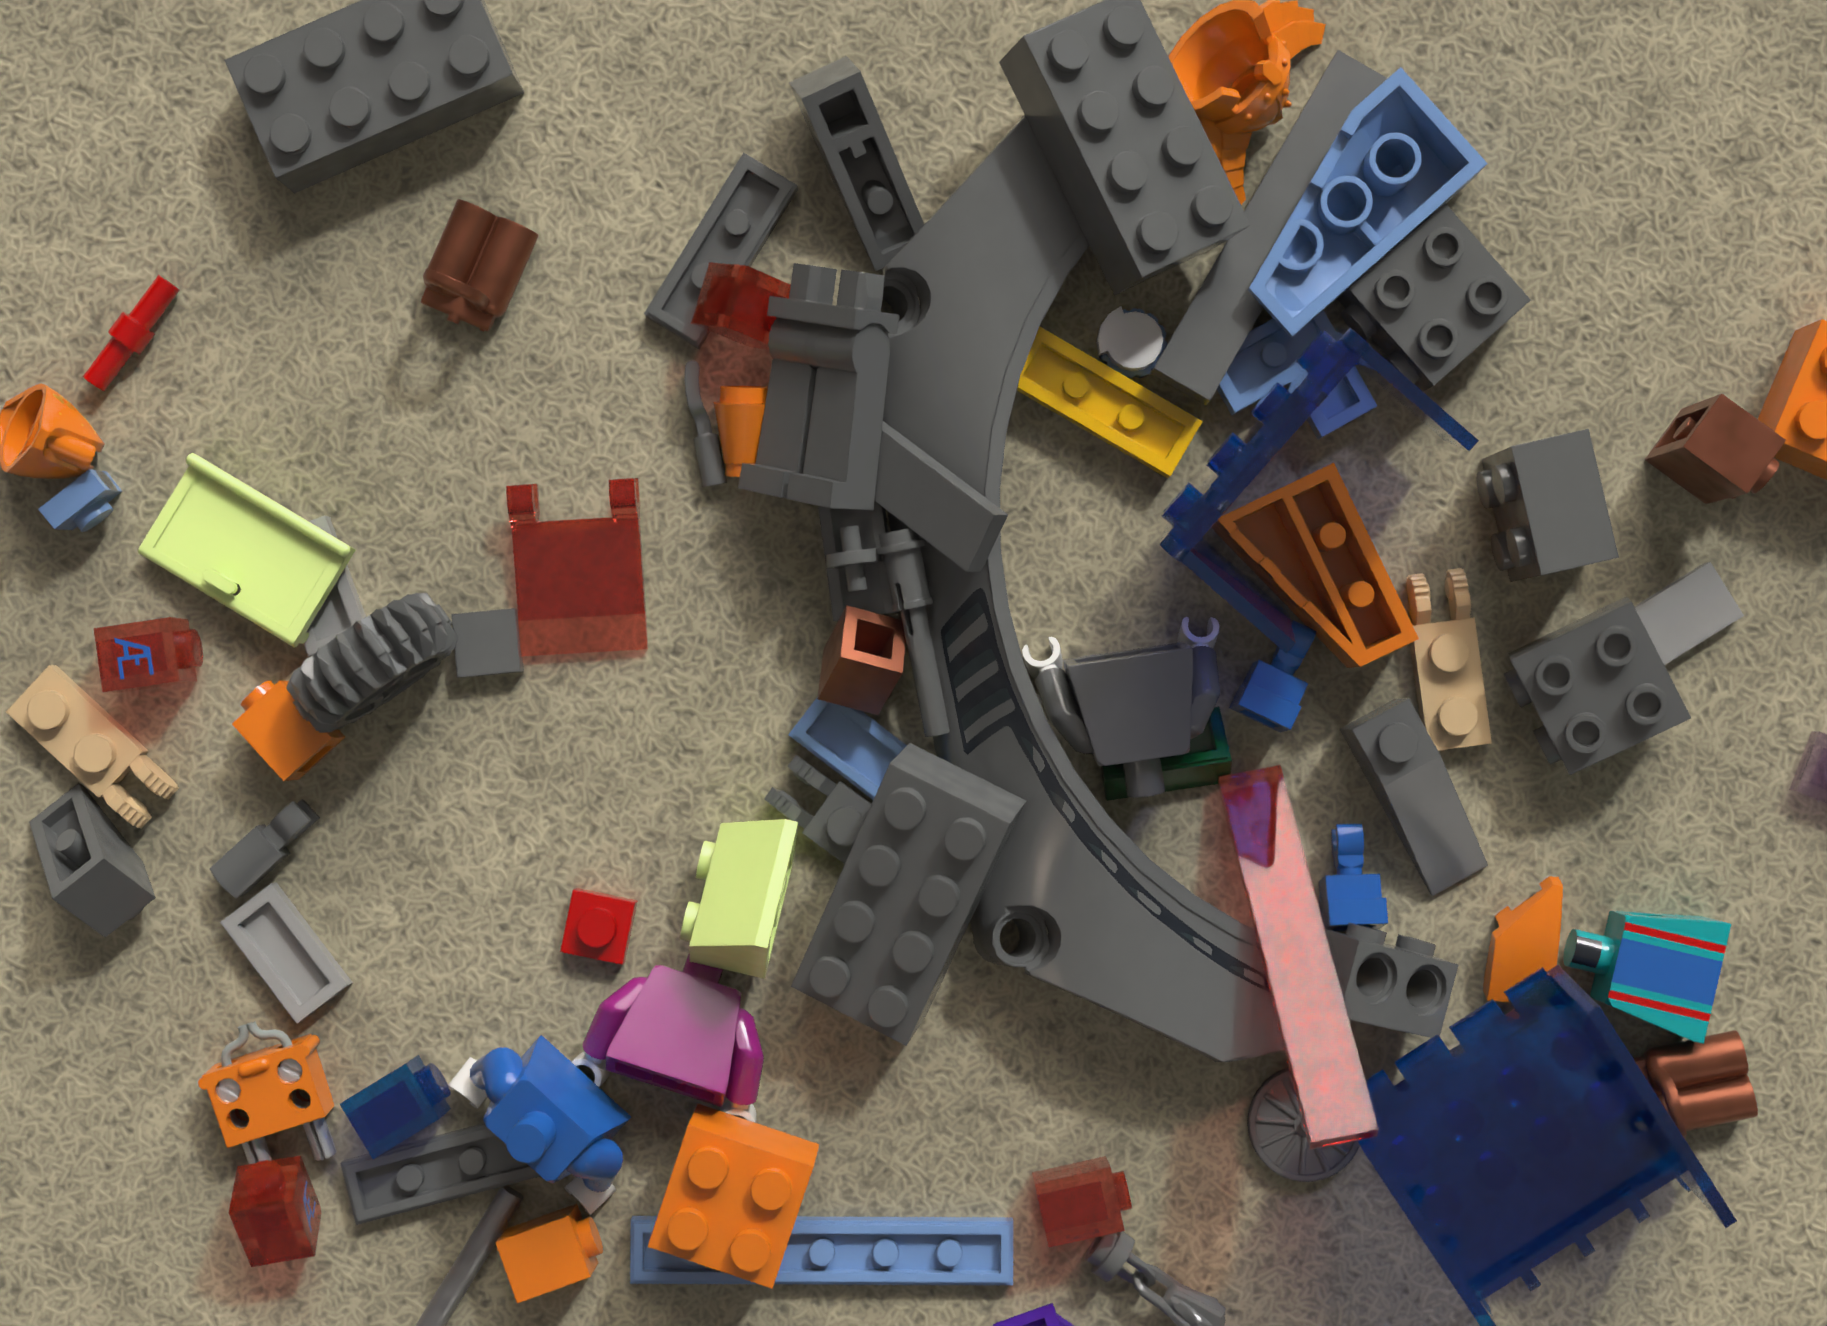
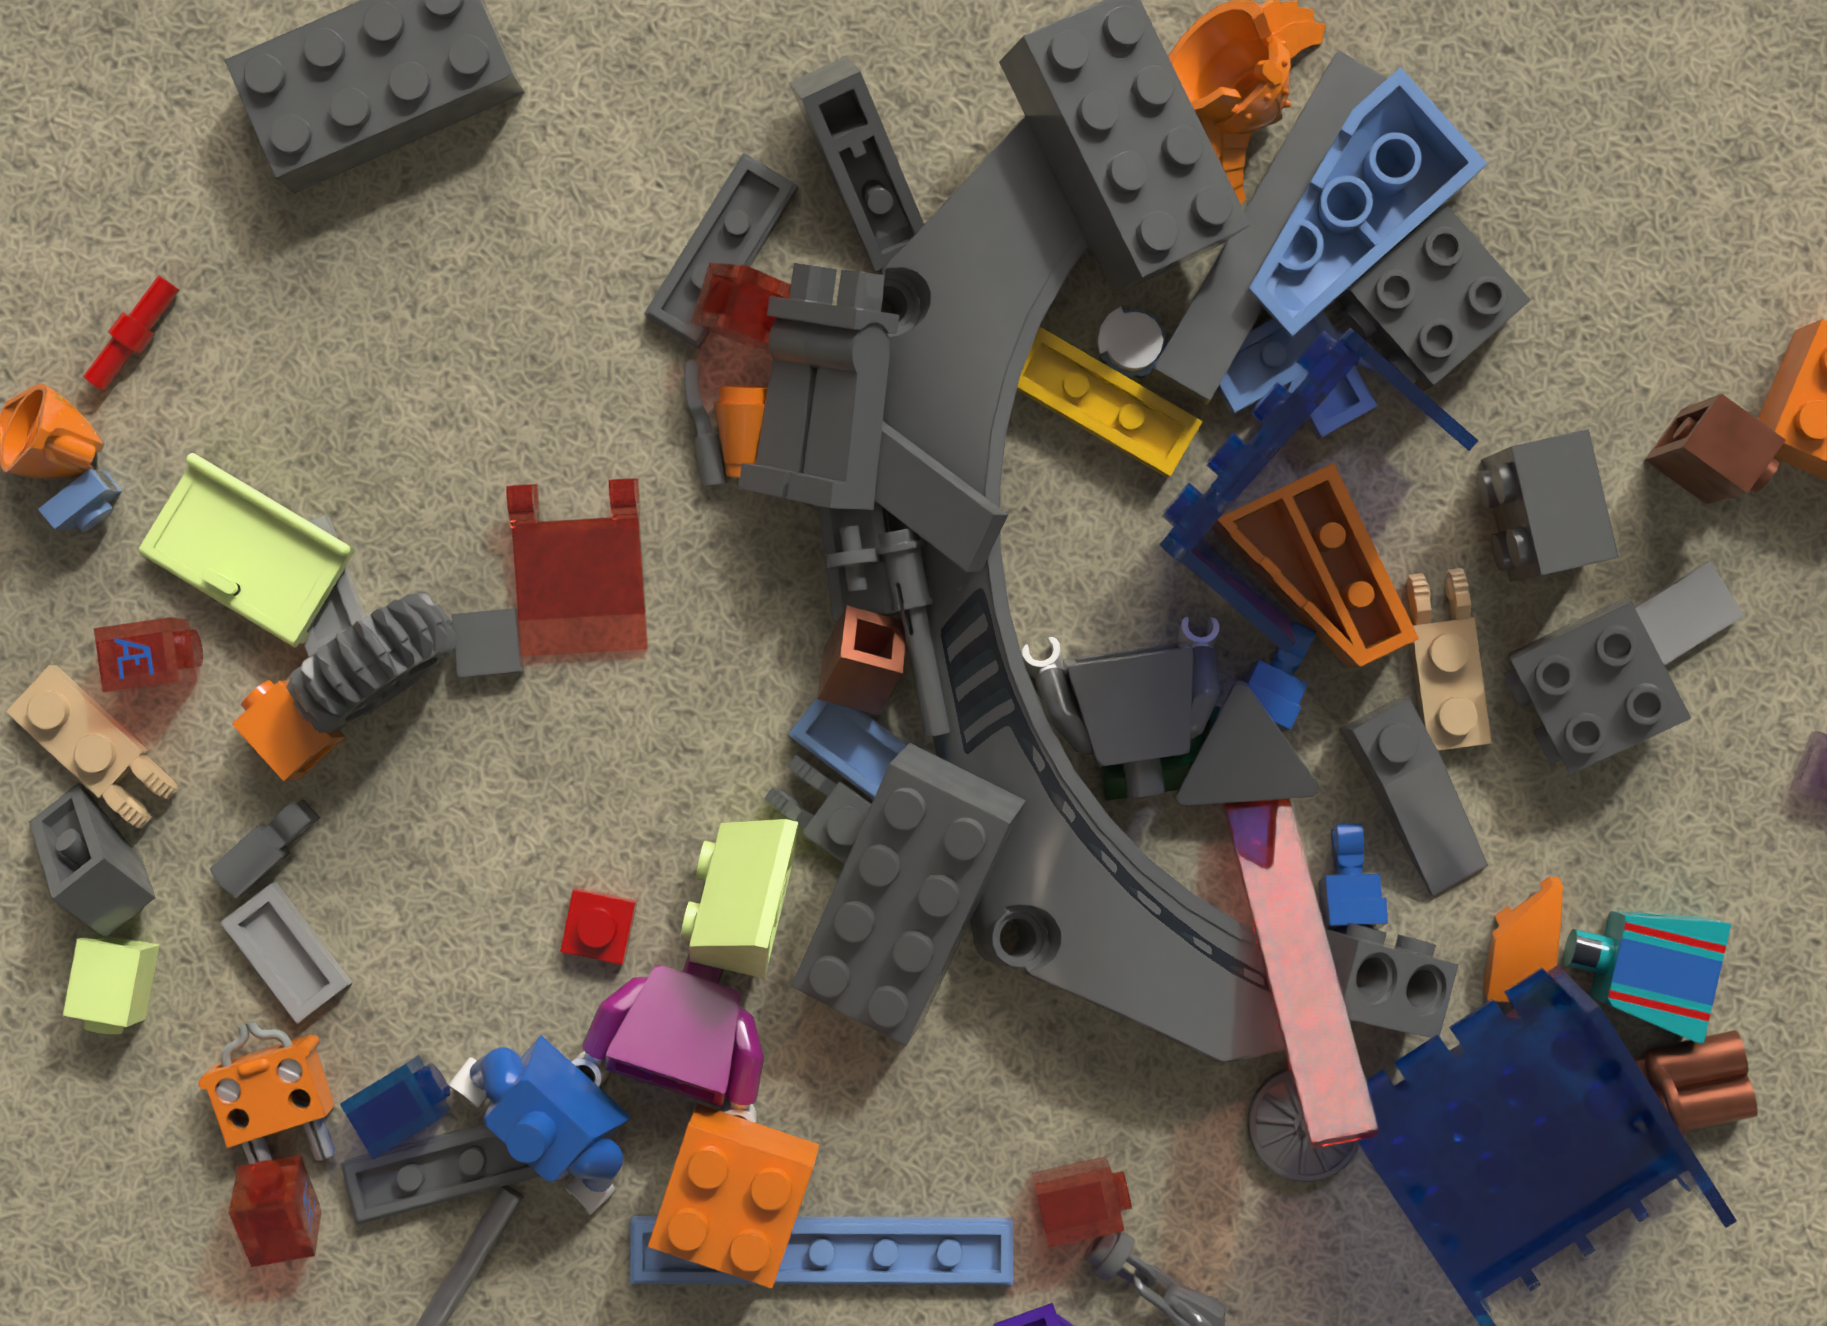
(110, 982): none -> yellowish green brick
(476, 265): copper piece -> none
(549, 1252): orange brick -> none
(1245, 758): none -> dark grey piece

